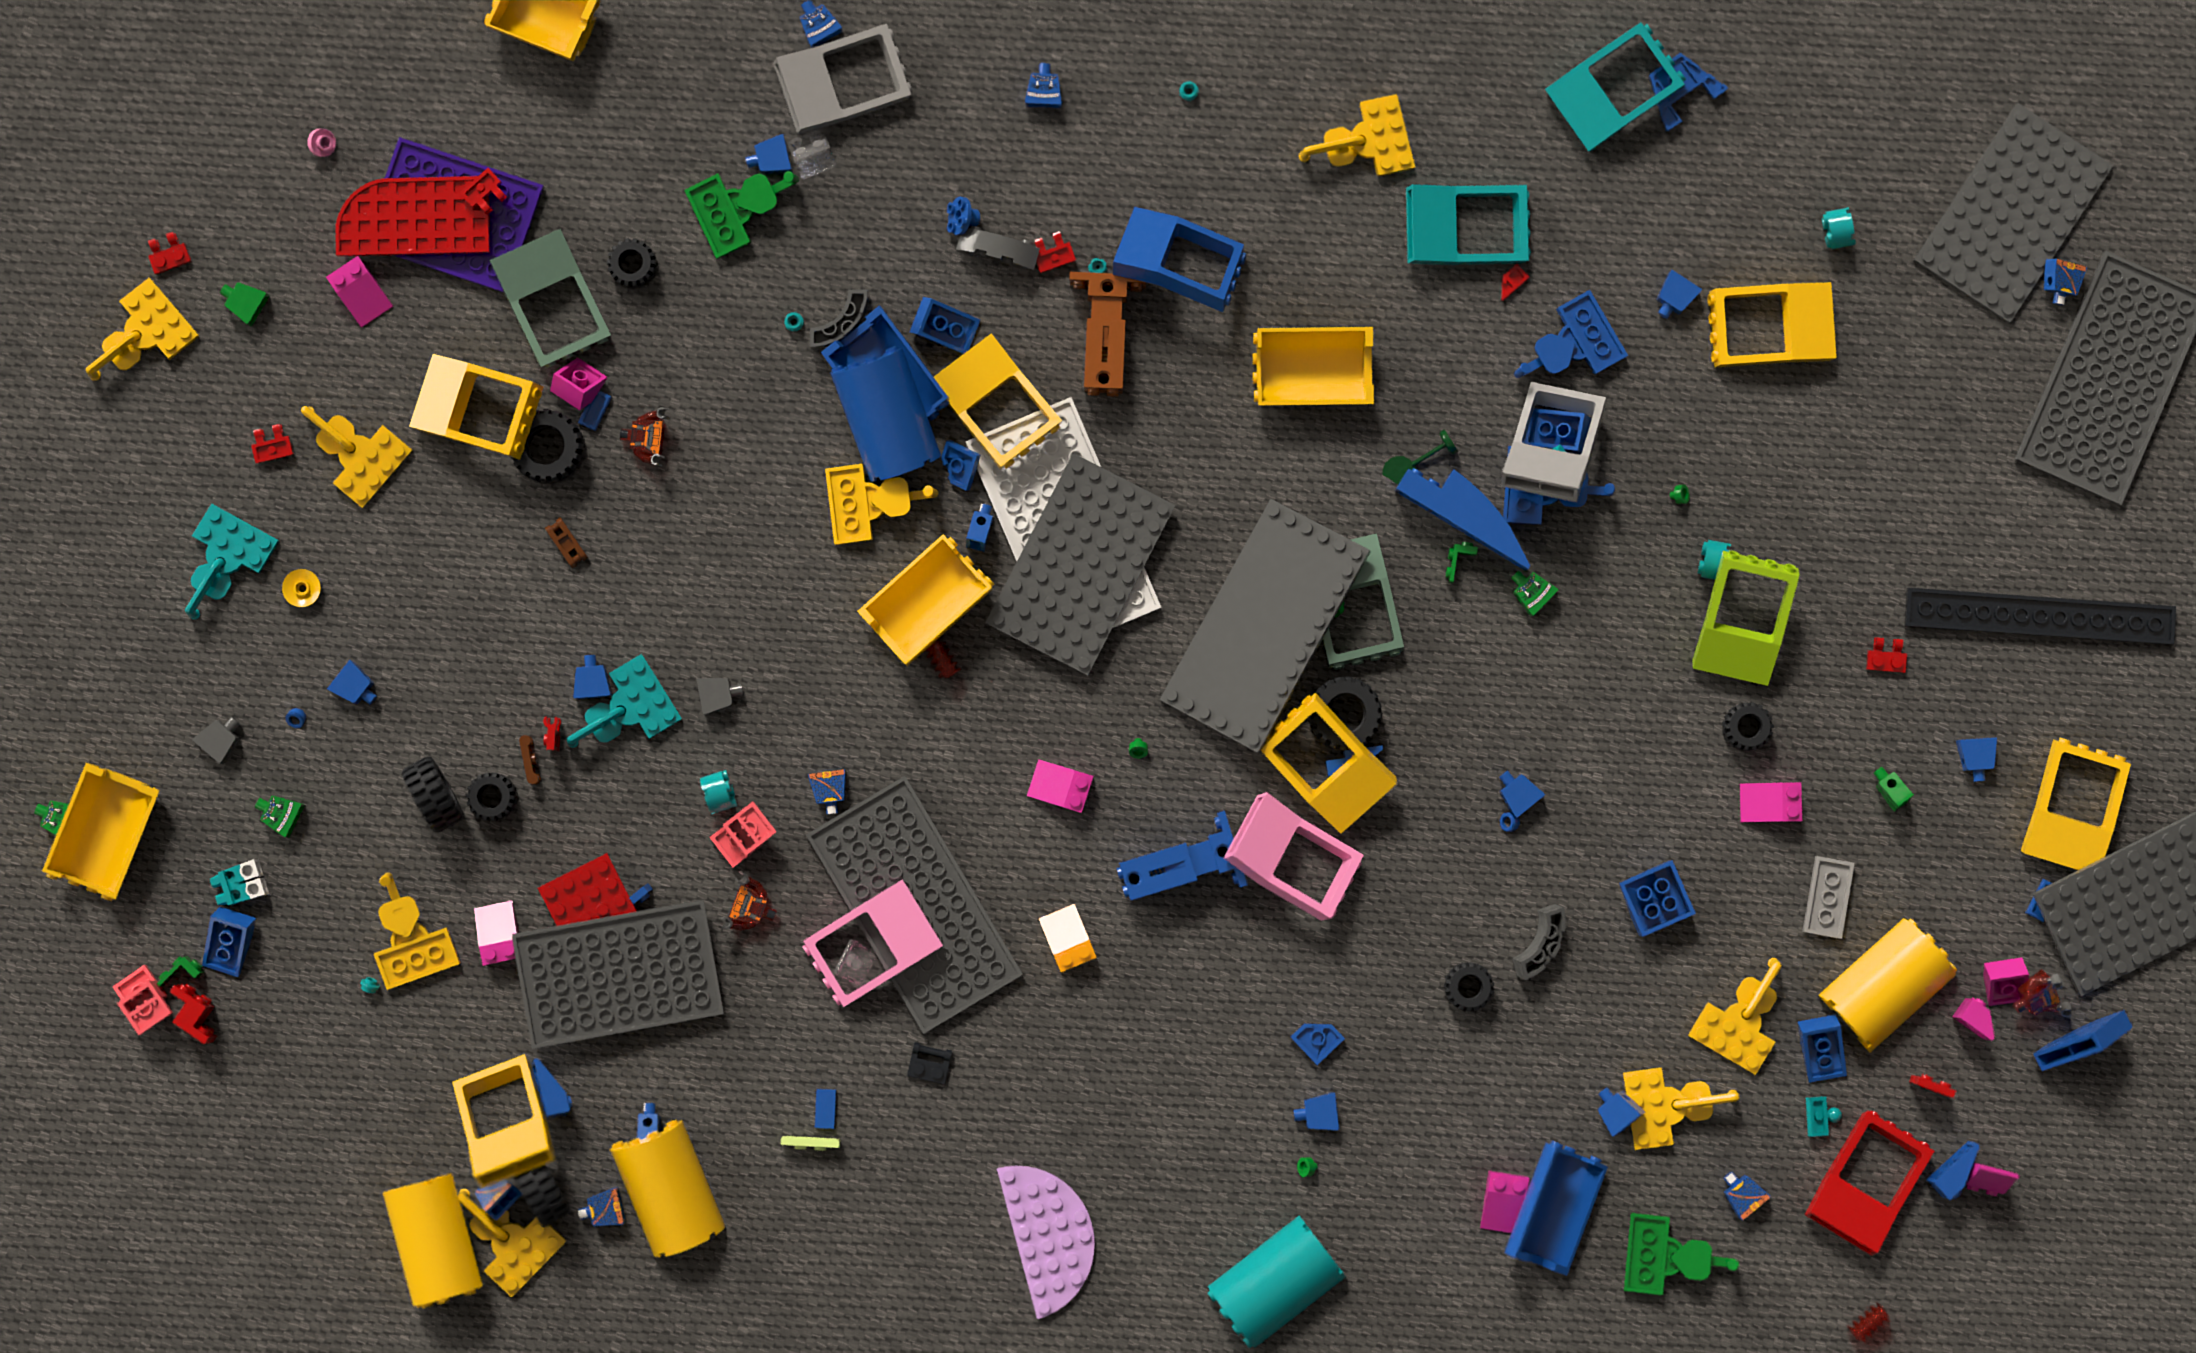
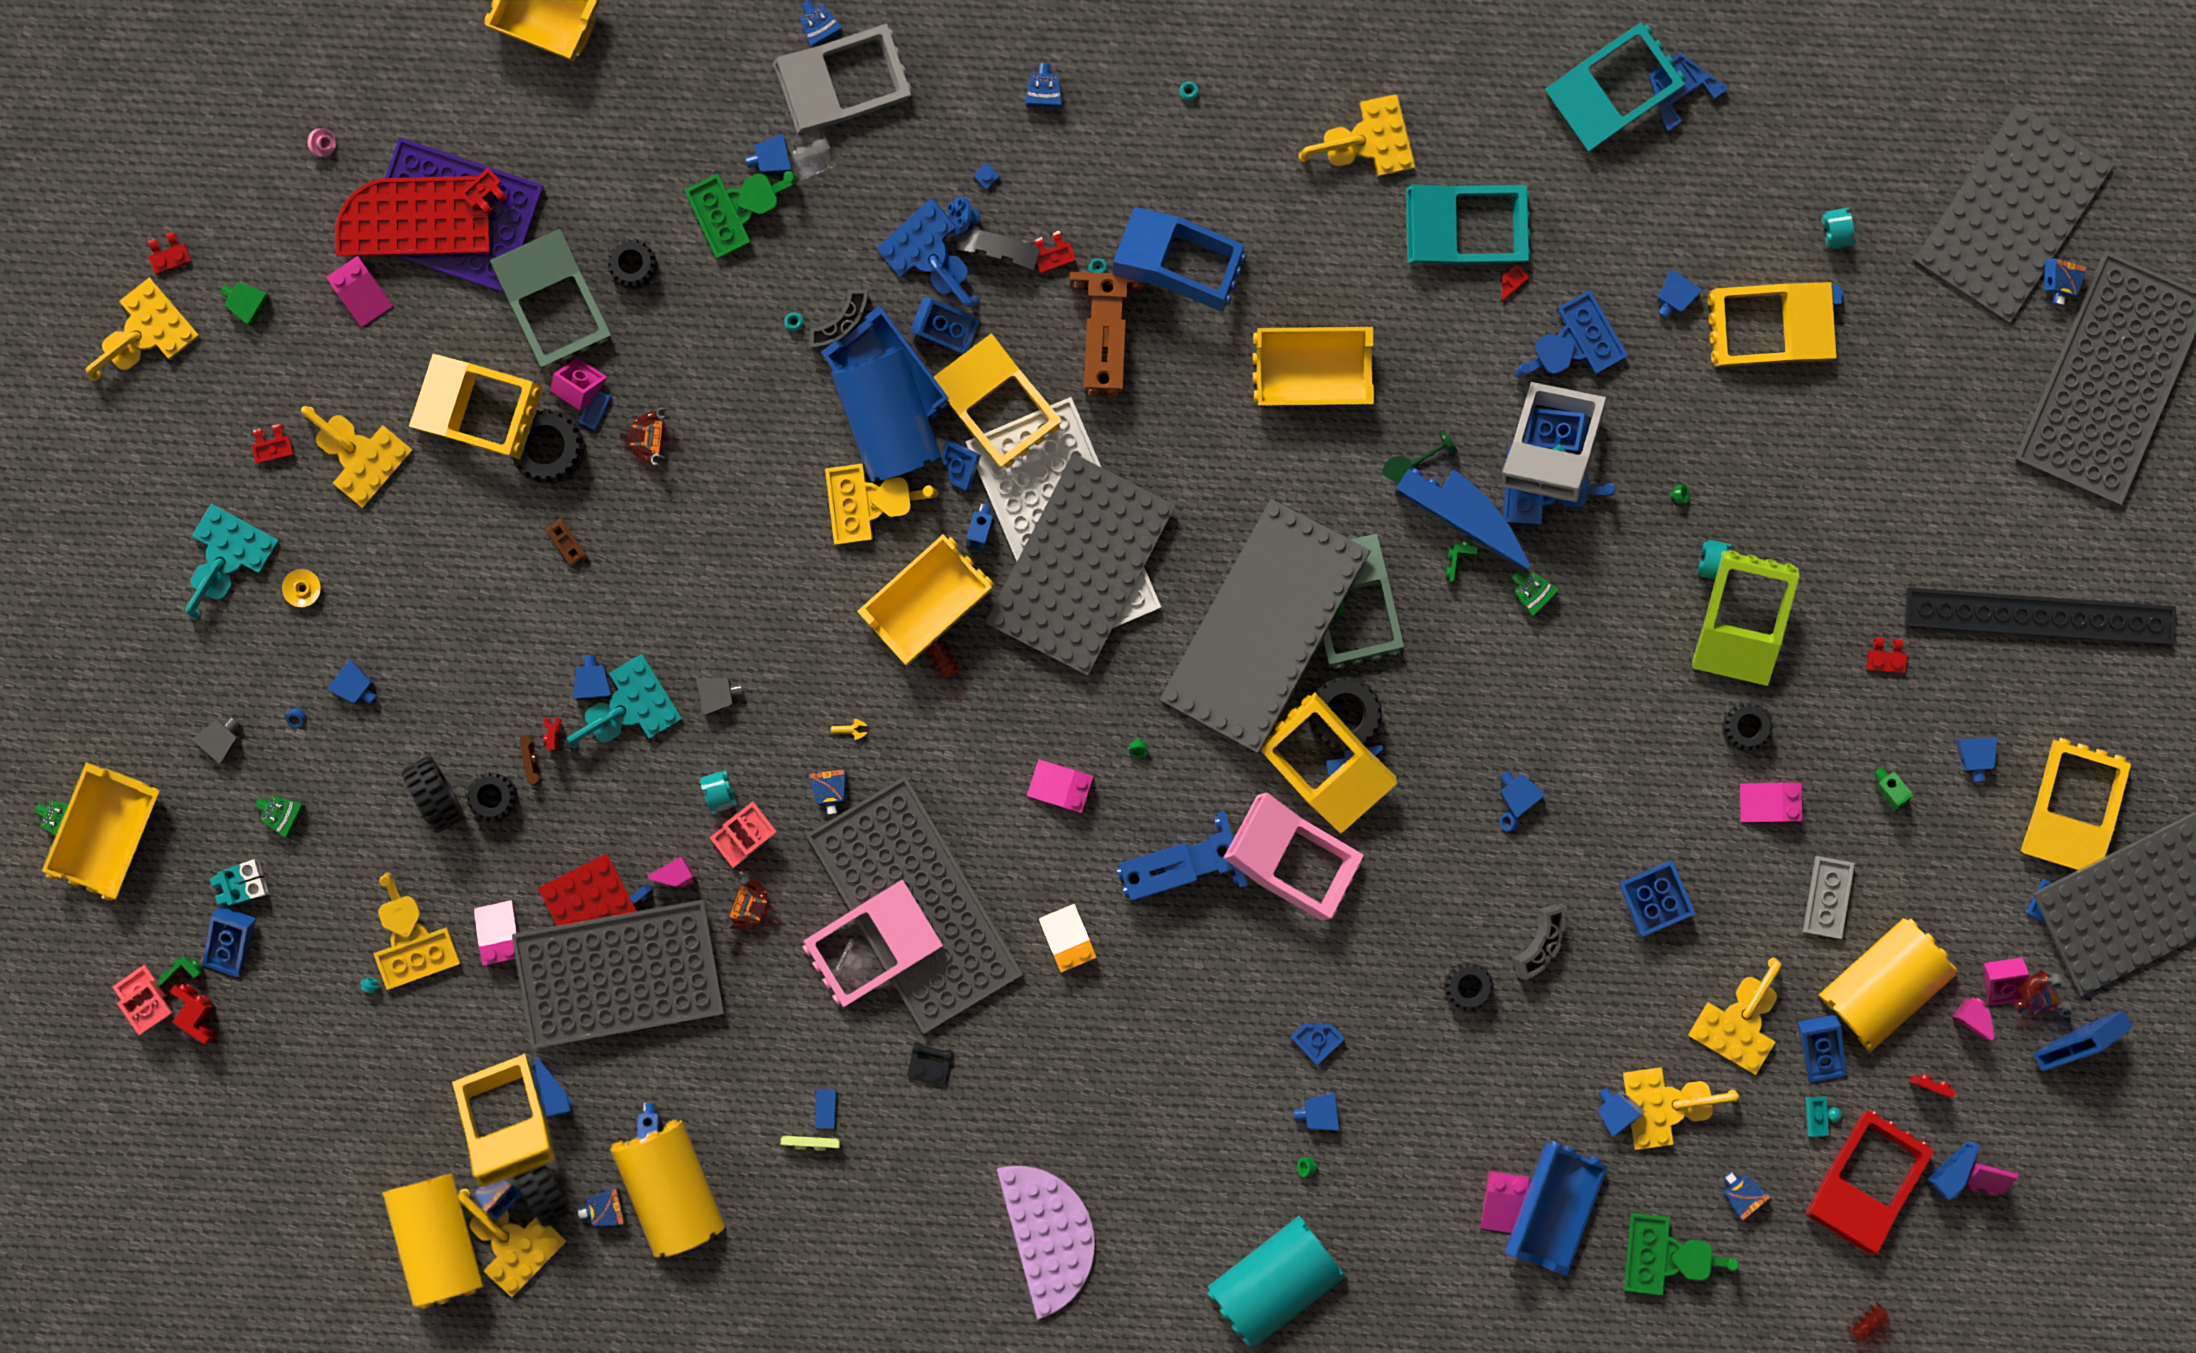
(675, 873): none -> dark pink slope
(850, 729): none -> yellow bar
(917, 243): none -> blue plate
(986, 175): none -> blue plate
(1837, 295): none -> blue plate

